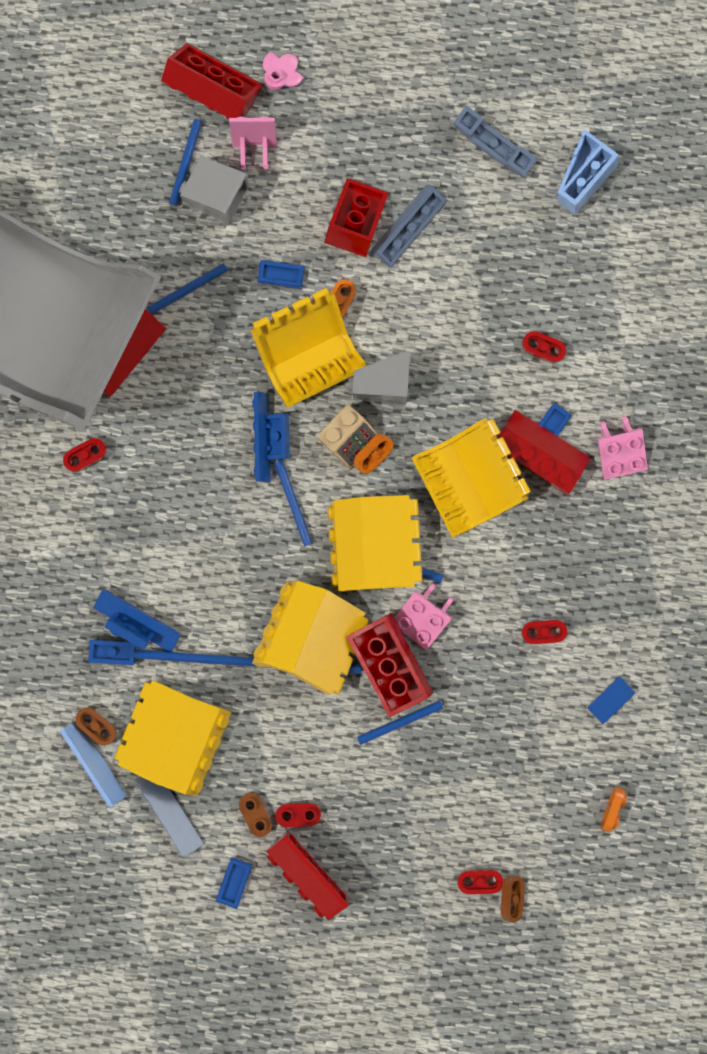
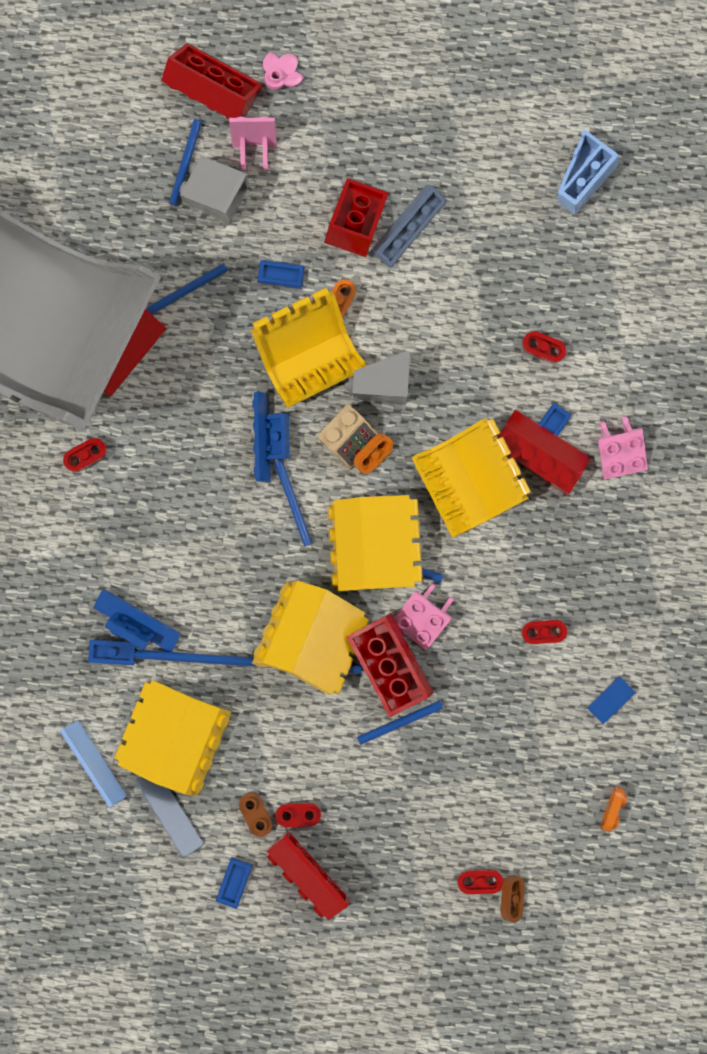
(96, 726): dark orange plate -> none
(493, 143): sand blue slope -> none

